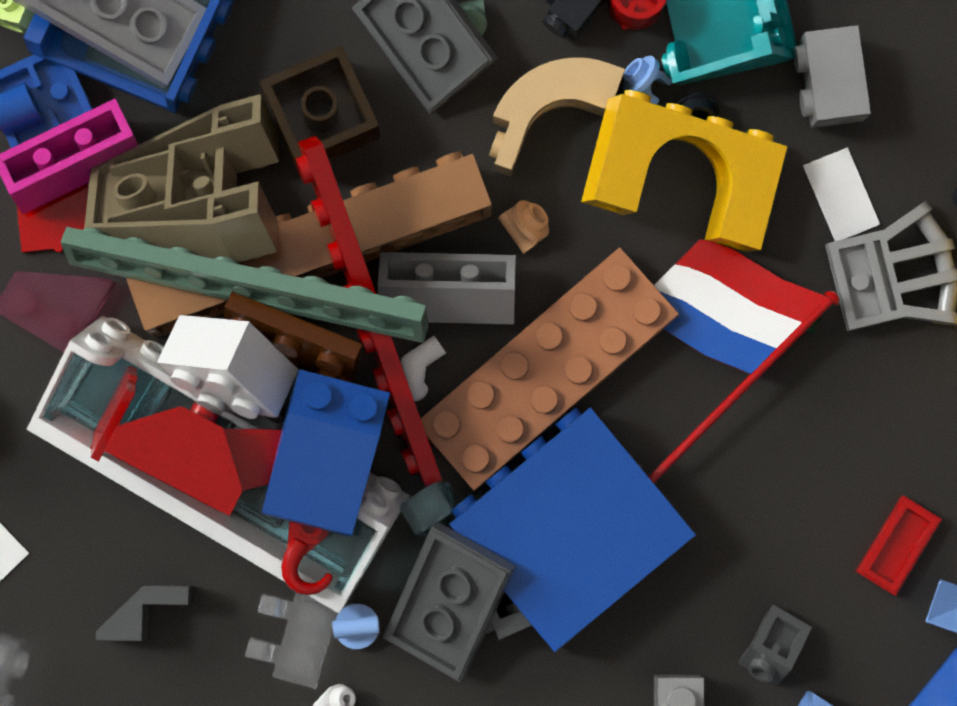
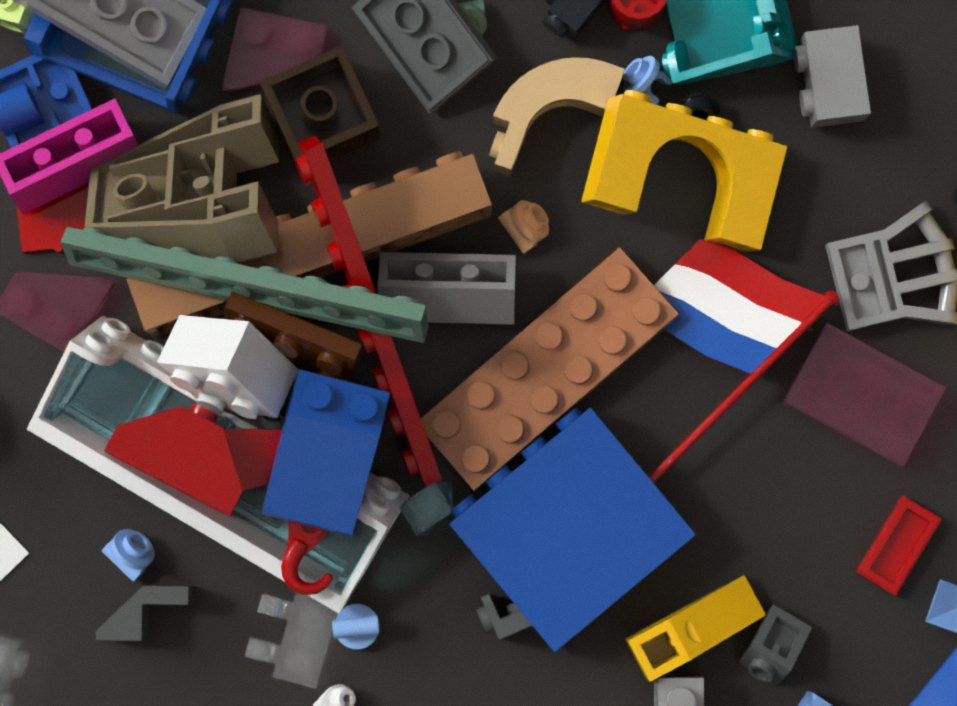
(114, 412): red piece -> none
(130, 552): none -> light blue plate
(268, 45): none -> clear pink wing
(415, 365): white arm -> none
(449, 601): dark grey tile -> none
(695, 628): none -> yellow slope
(841, 194): white sticker -> none
(864, 395): none -> clear pink plate

